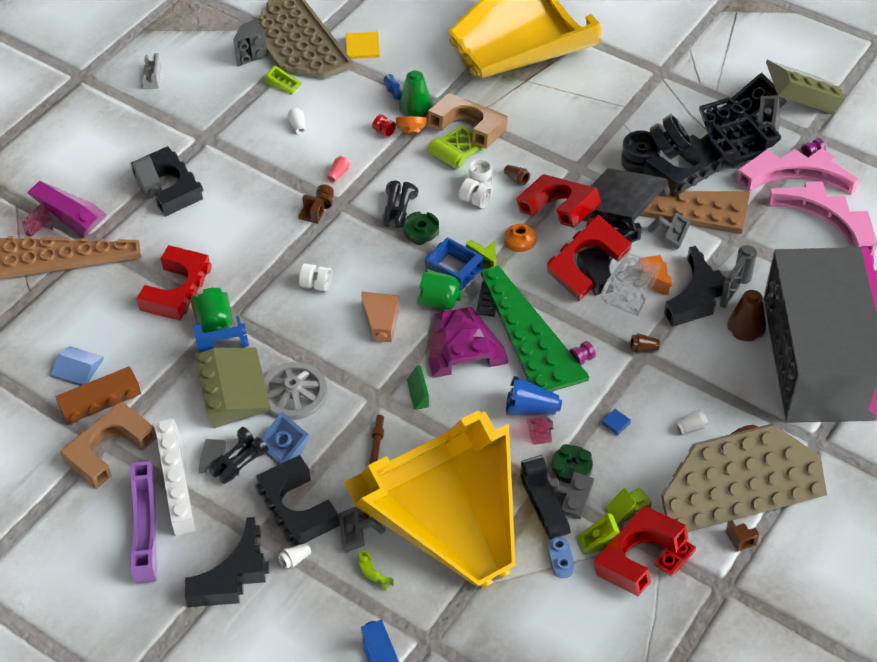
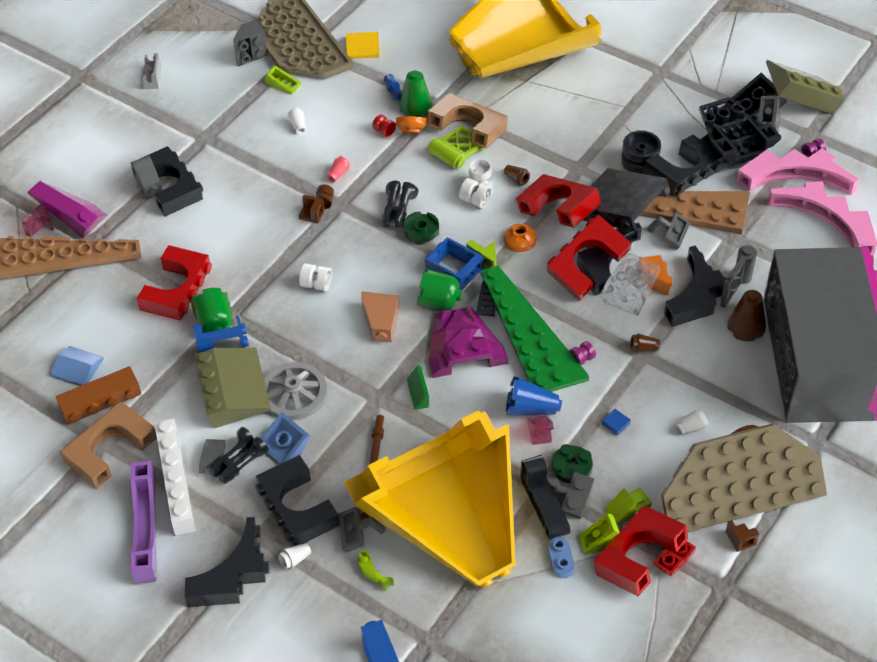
(670, 136): black wheel -> none

